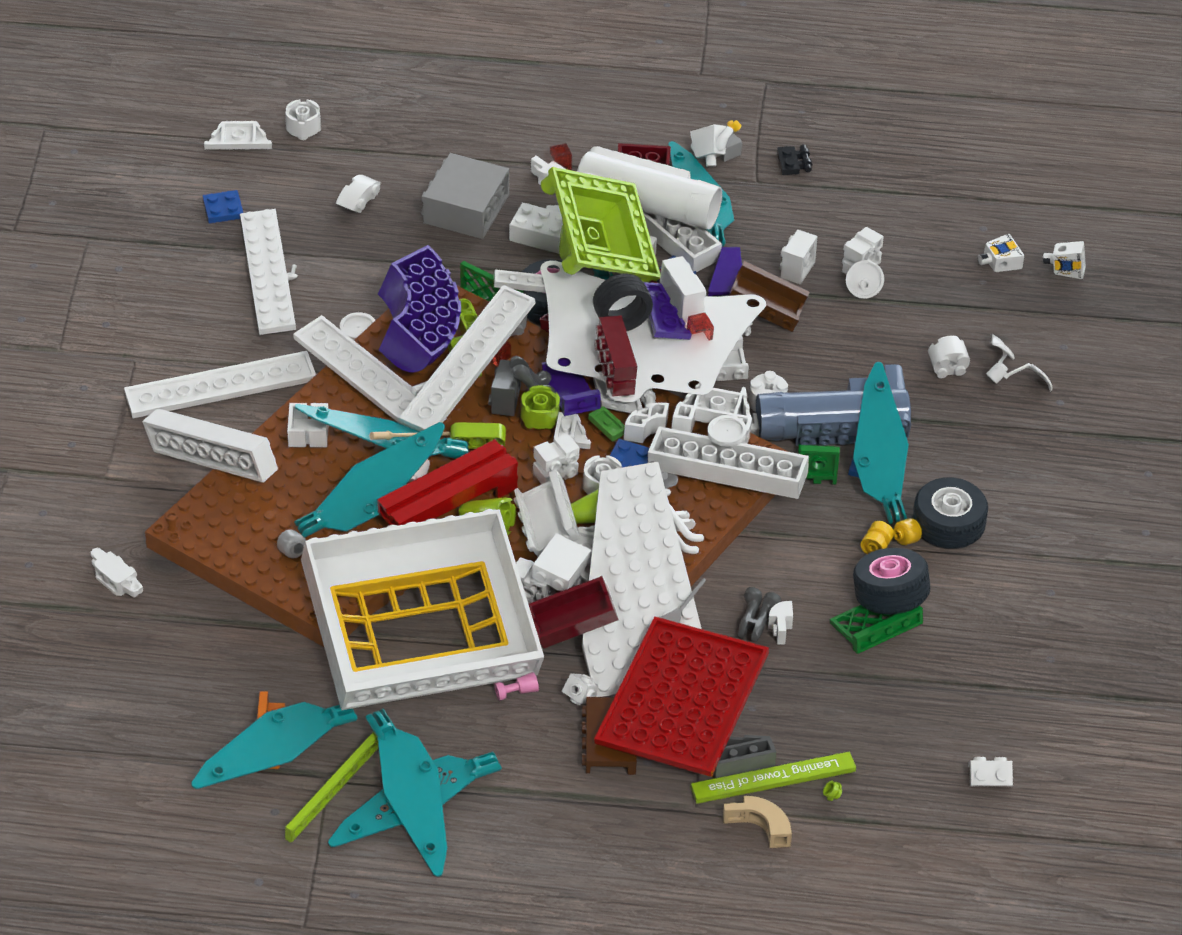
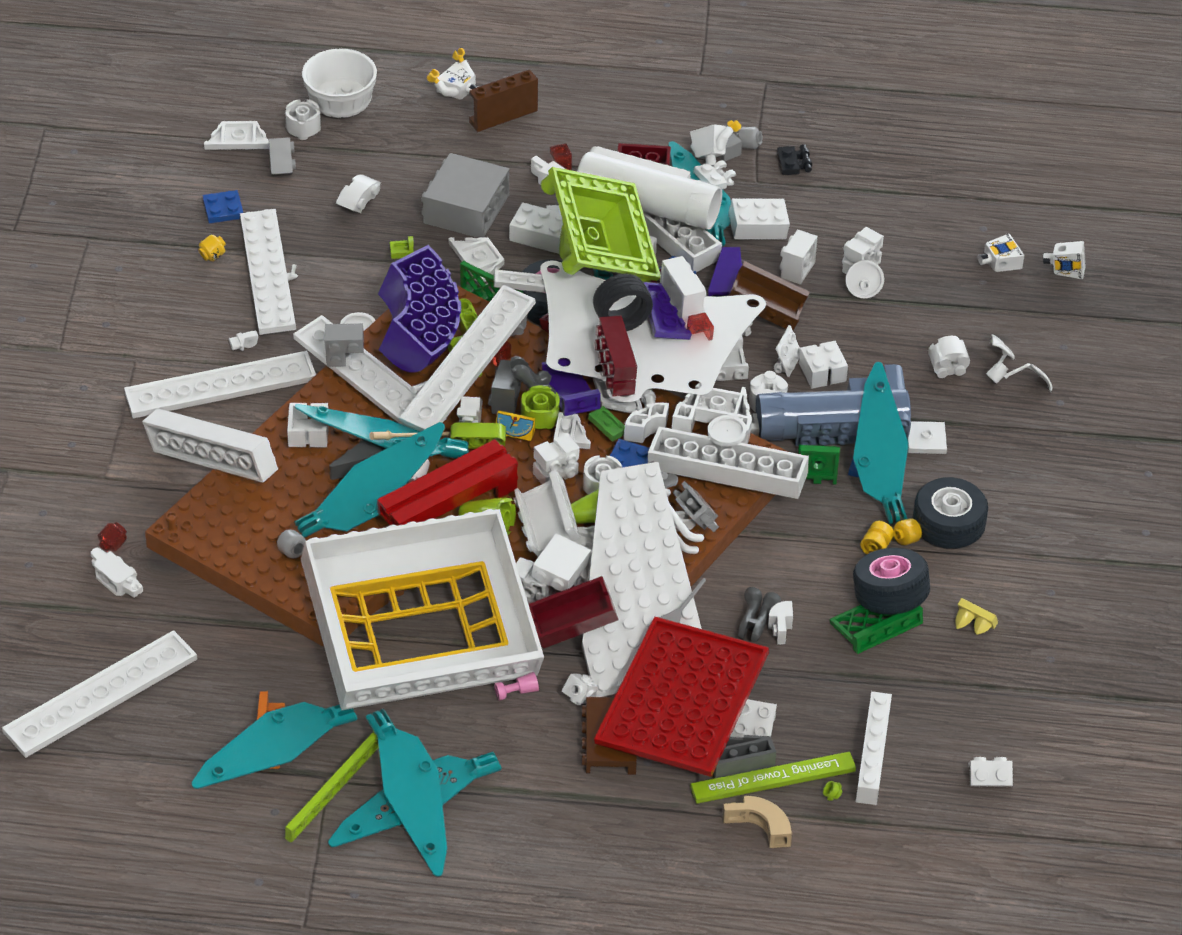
(99, 693): none -> white plate
(112, 537): none -> clear red head
(212, 248): none -> yellow head
(243, 340): none -> white piece
(280, 156): none -> light grey brick
(340, 81): none -> white piece
(341, 340): none -> light grey brick
(357, 454): none -> dark grey slope
(401, 248): none -> lime tile
(456, 80): none -> white torso
(470, 410): none -> white brick
(479, 253): none -> white wing
(504, 100): none -> reddish brown panel
(517, 425): none -> slope
(696, 507): none -> light grey hinge
(714, 174): none -> white plate
(750, 137): none -> light grey head
(755, 719): none -> white hinge
(759, 219): none -> white piece
(788, 352): none -> white hinge
(818, 360): none -> white piece
(873, 748): none -> white brick
(927, 438): none -> white plate
(968, 611): none -> light yellow tile

